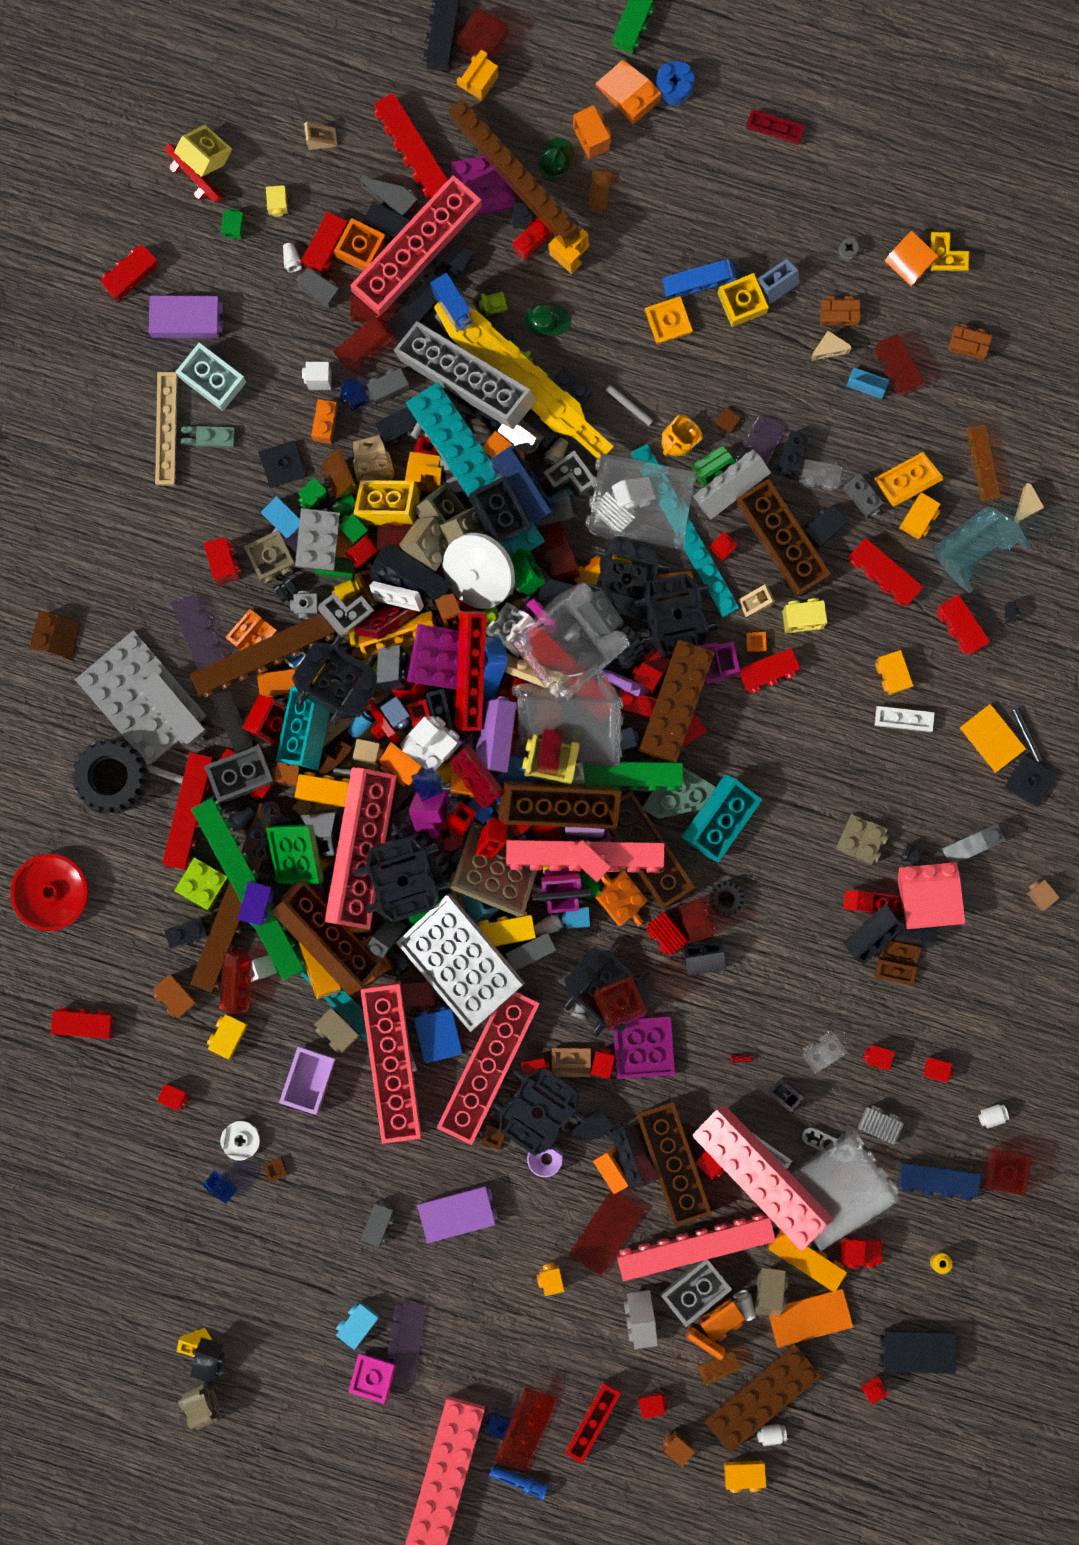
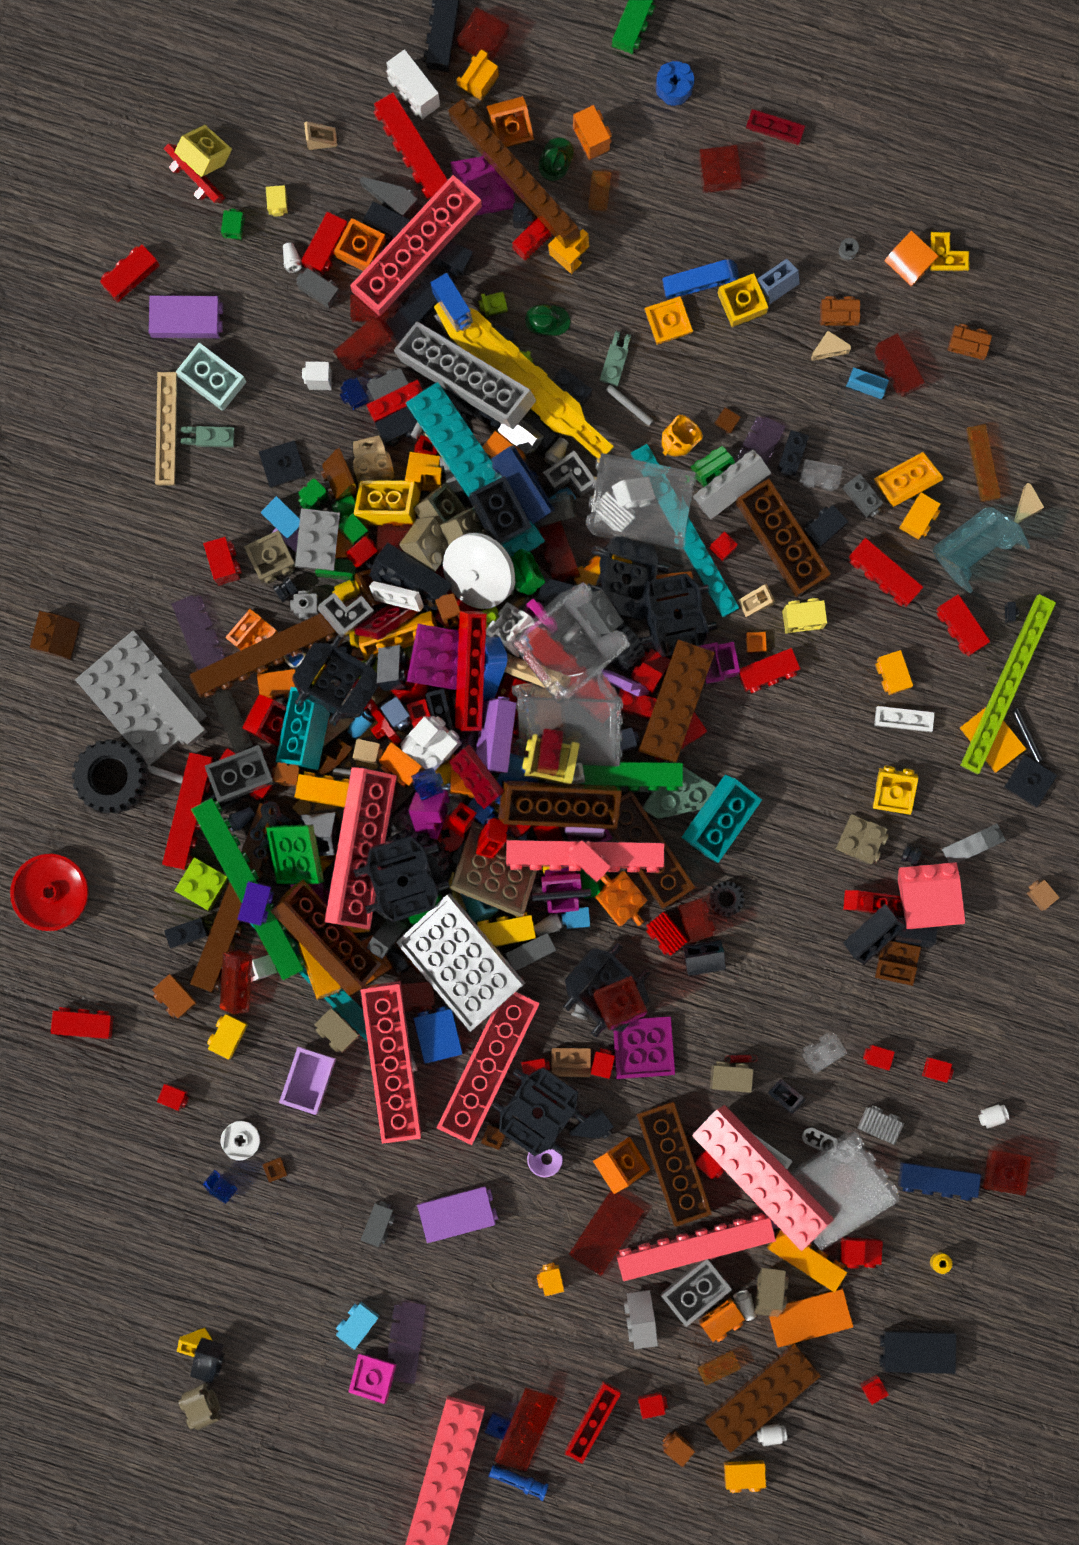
(324, 421): orange brick -> none
(393, 401): none -> red brick
(412, 85): none -> white piece
(511, 121): none -> orange slope
(615, 361): none -> sand green hinge
(629, 91): orange slope -> none
(634, 1155): black brick -> none
(705, 1343): orange slope -> none
(719, 168): none -> clear red brick
(731, 1078): none -> dark tan brick
(895, 790): none -> yellow plate
(1008, 684): none -> lime plate

